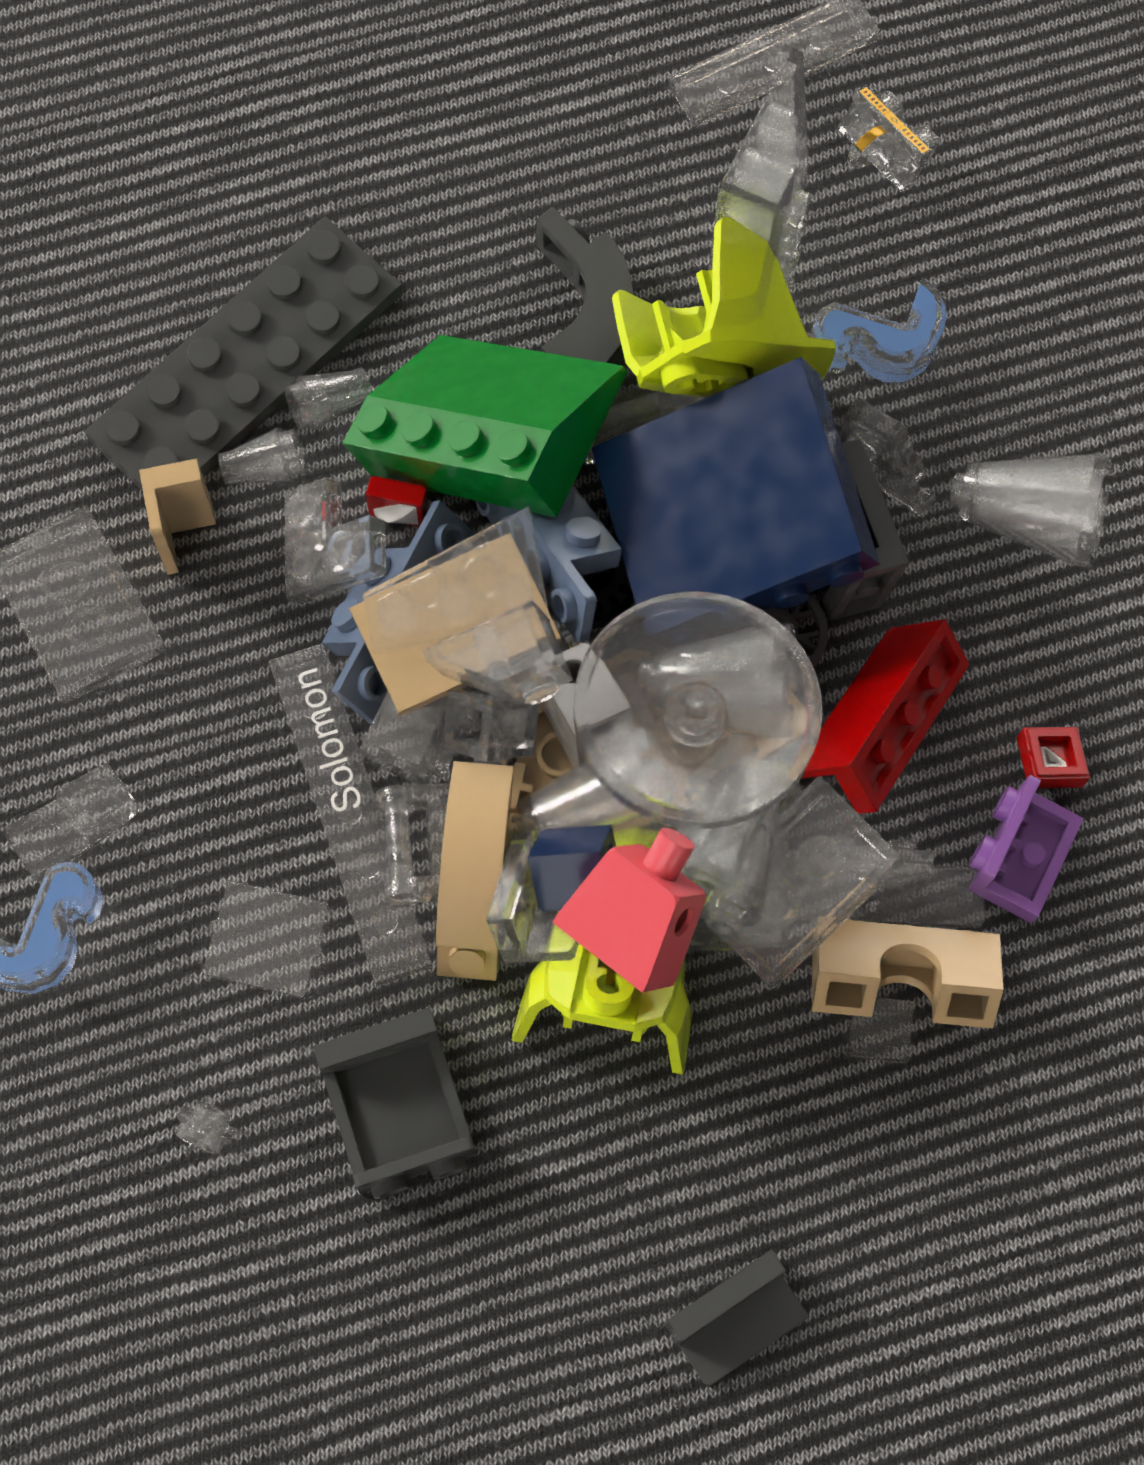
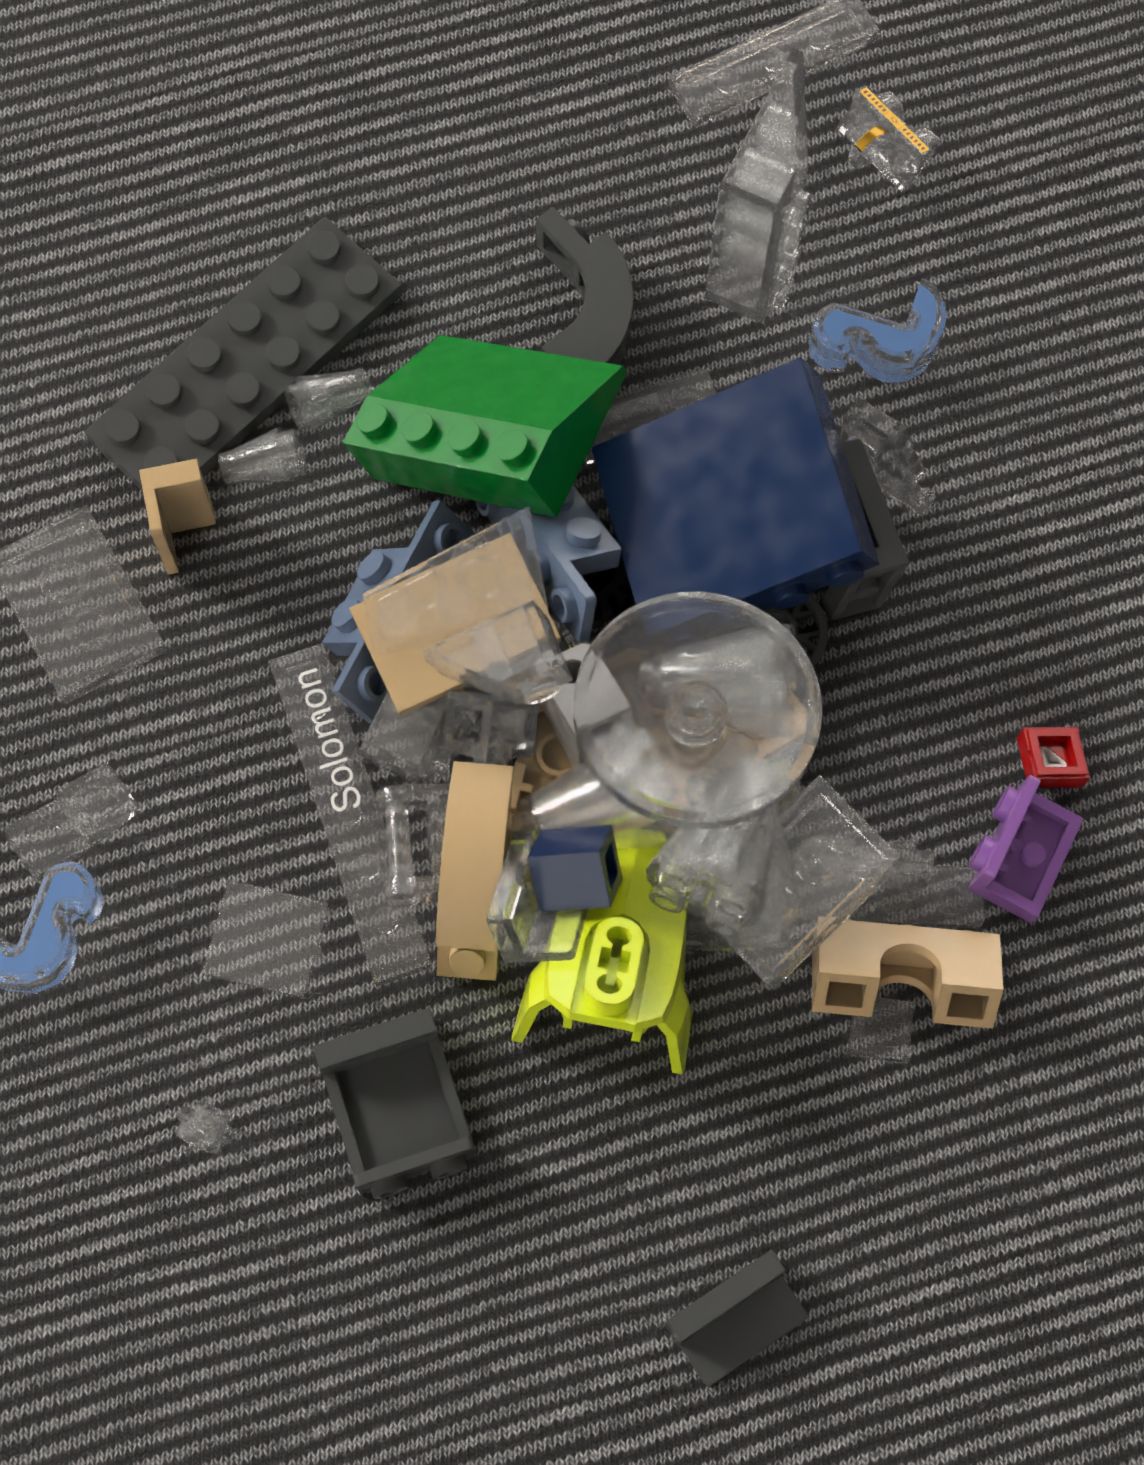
(322, 551): clear plate -> none
(396, 501): red tile -> none
(638, 910): coral torso -> none
(738, 333): neon yellow piece -> none
(888, 711): red panel -> none
(1039, 502): clear cone -> none

